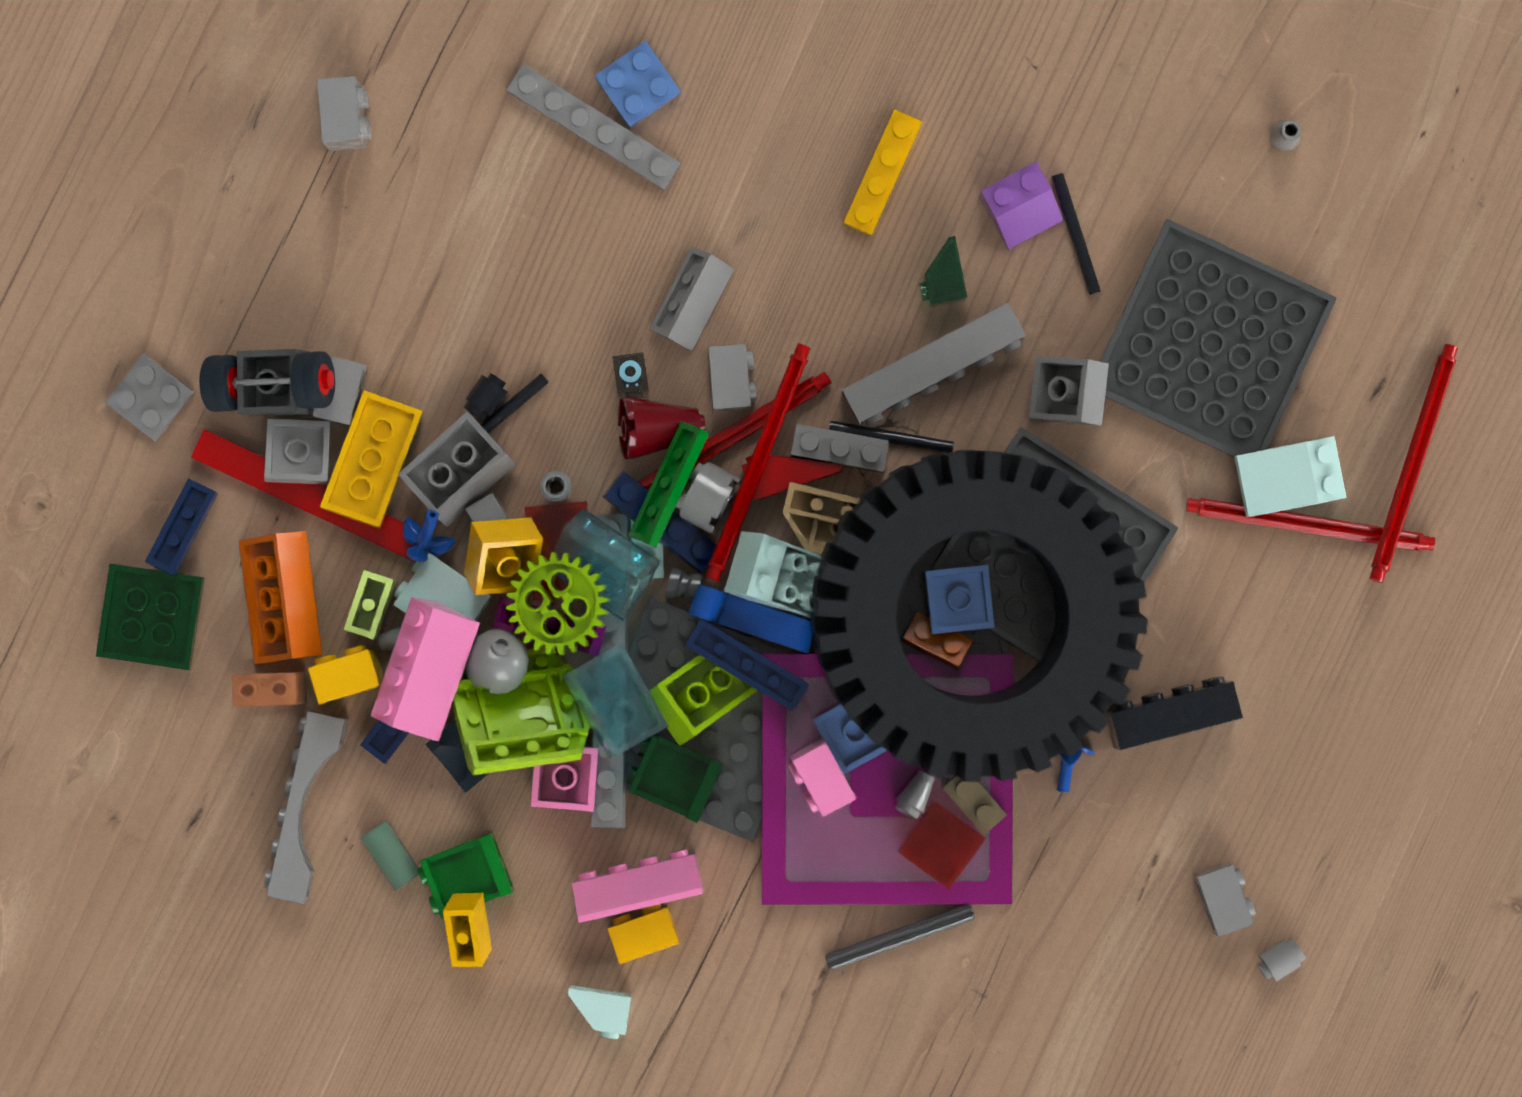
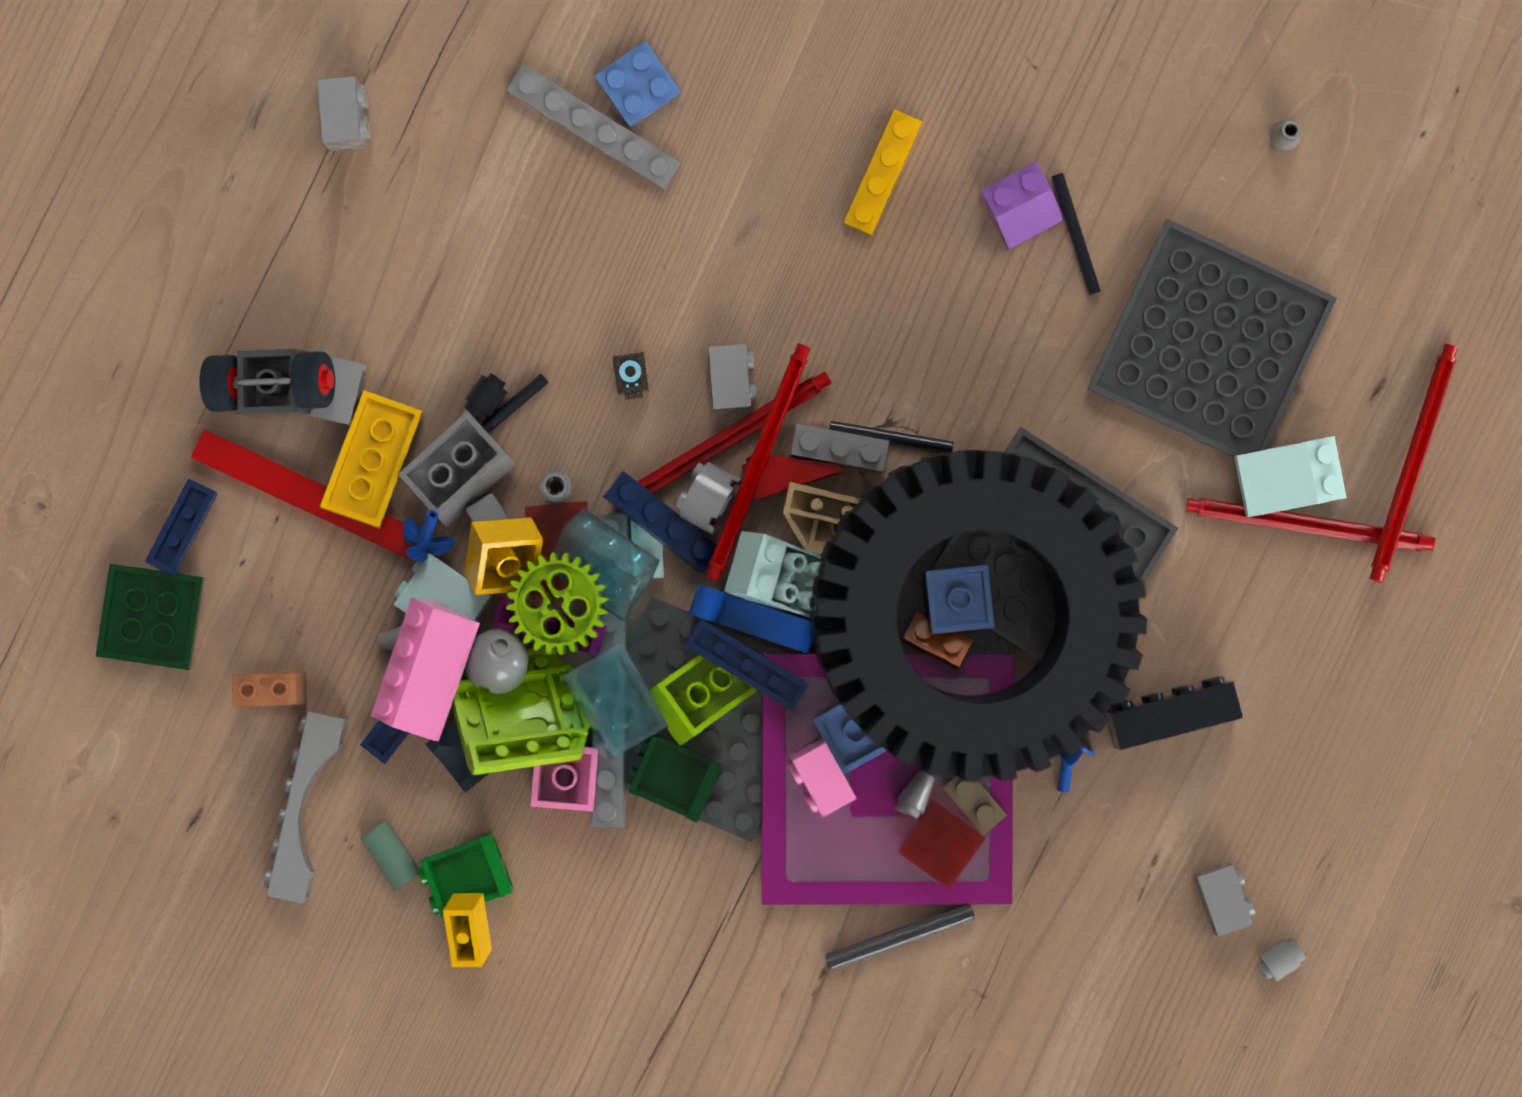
(149, 397): light grey plate -> none
(280, 597): orange slope -> none
(297, 451): light grey plate -> none
(346, 675): yellow brick -> none
(370, 604): yellowish green brick -> none
(603, 1009): light aqua slope -> none
(638, 886): bright pink slope -> none
(643, 933): yellow brick -> none
(651, 425): dark red cone -> none
(668, 484): green plate -> none
(682, 585): dark grey wheel -> none
(691, 298): light grey panel -> none
(933, 364): light grey brick -> none
(944, 277): clear green slope -> none
(1068, 390): light grey brick -> none

